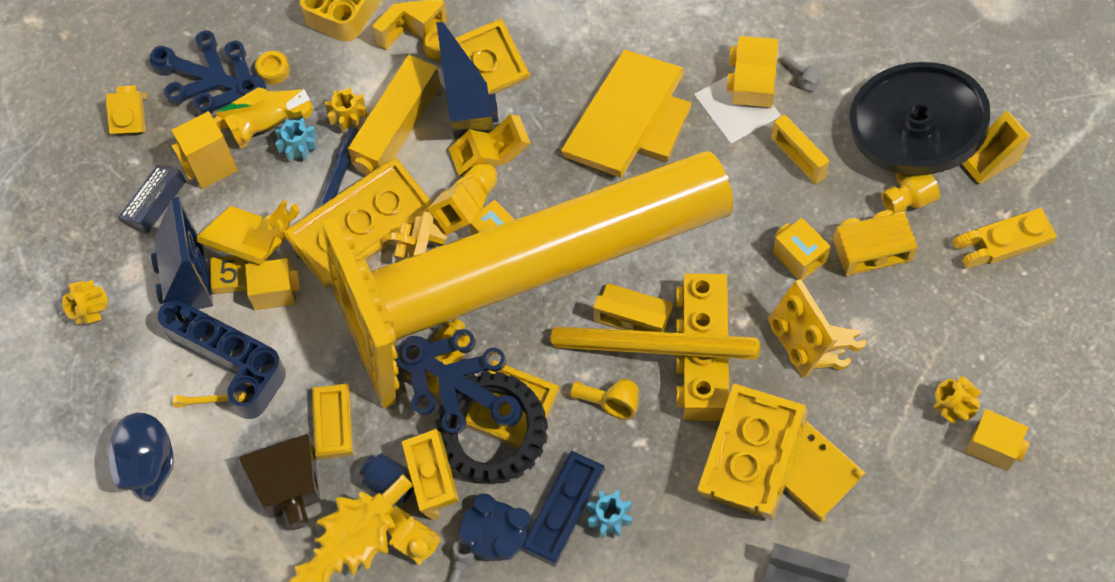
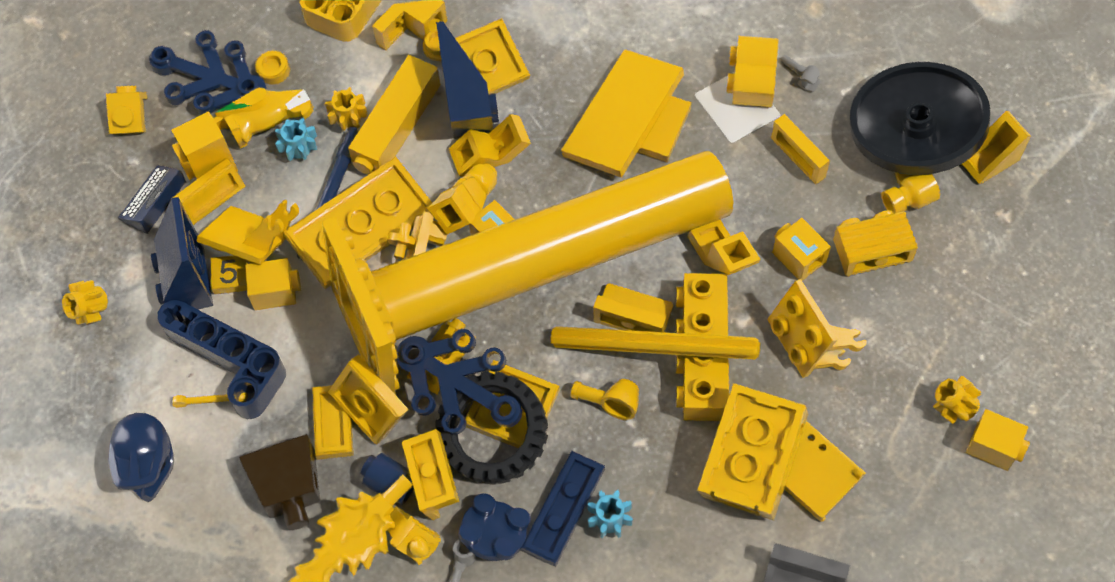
(210, 190): none -> yellow tile
(367, 399): none -> yellow tile
(721, 249): none -> yellow slope
(1007, 238): yellow hinge -> none

